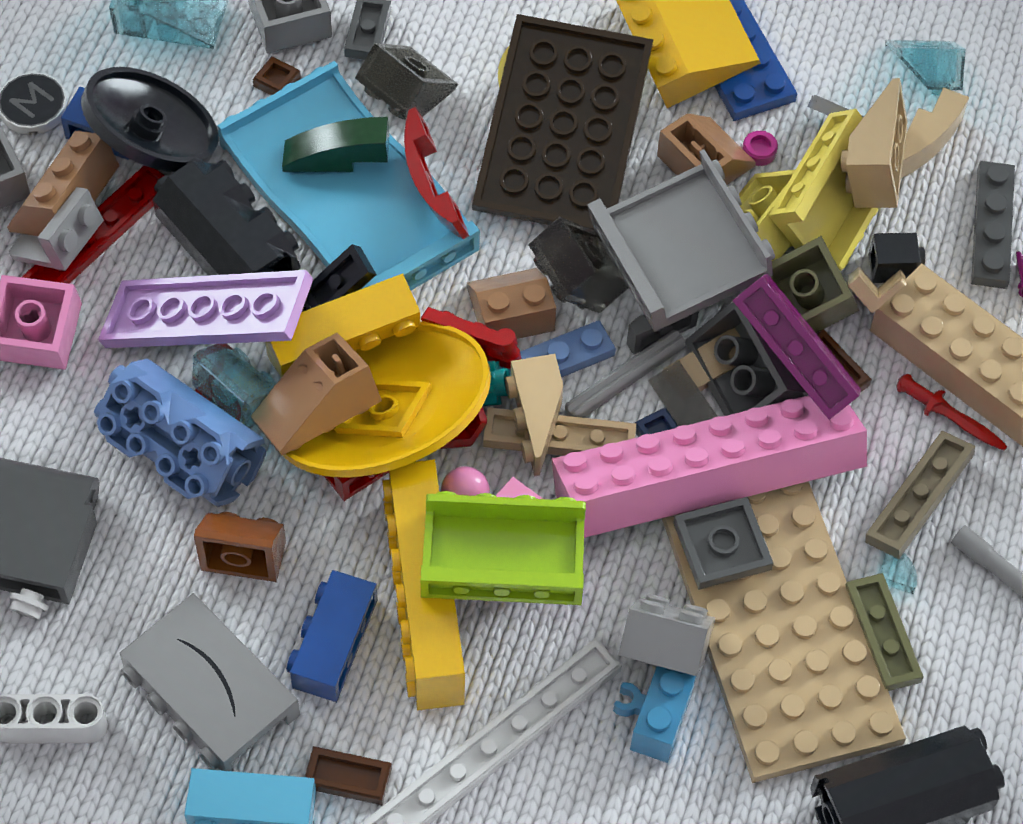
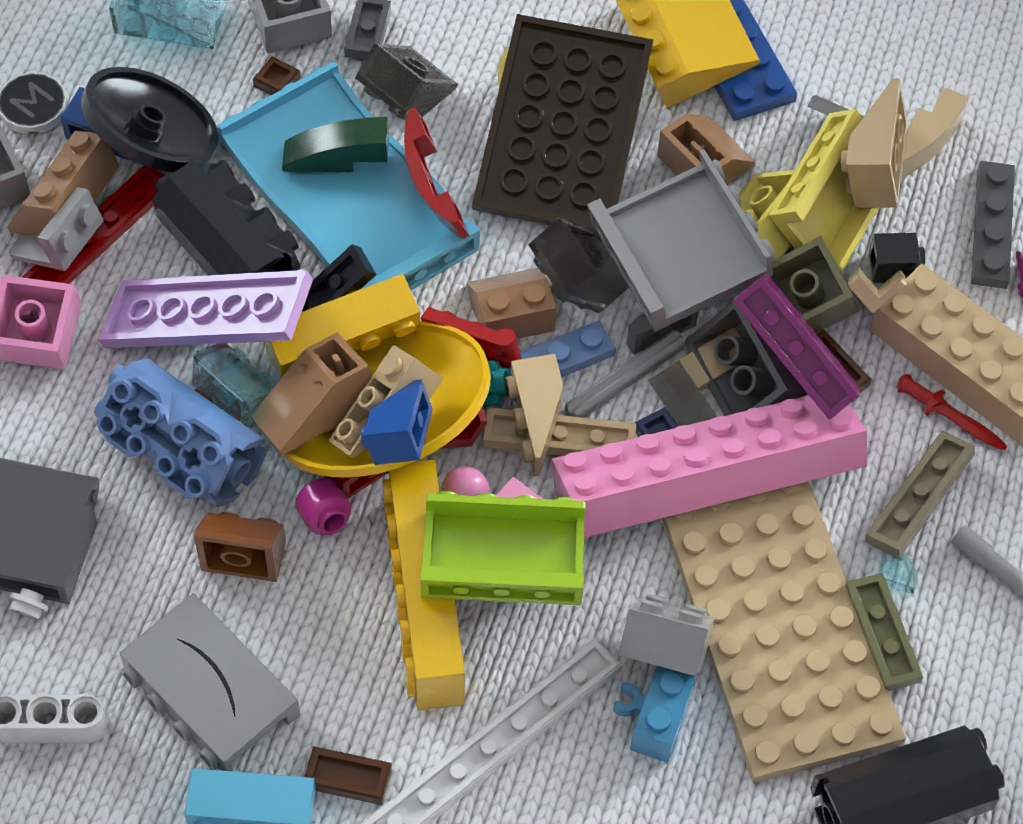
(323, 506): none -> dark pink head
(332, 635): blue brick -> none
(392, 375): none -> tan slope
(398, 425): none -> blue slope
(723, 543): dark grey plate -> none
(761, 147): dark pink tile -> none
(931, 62): clear light blue slope -> none

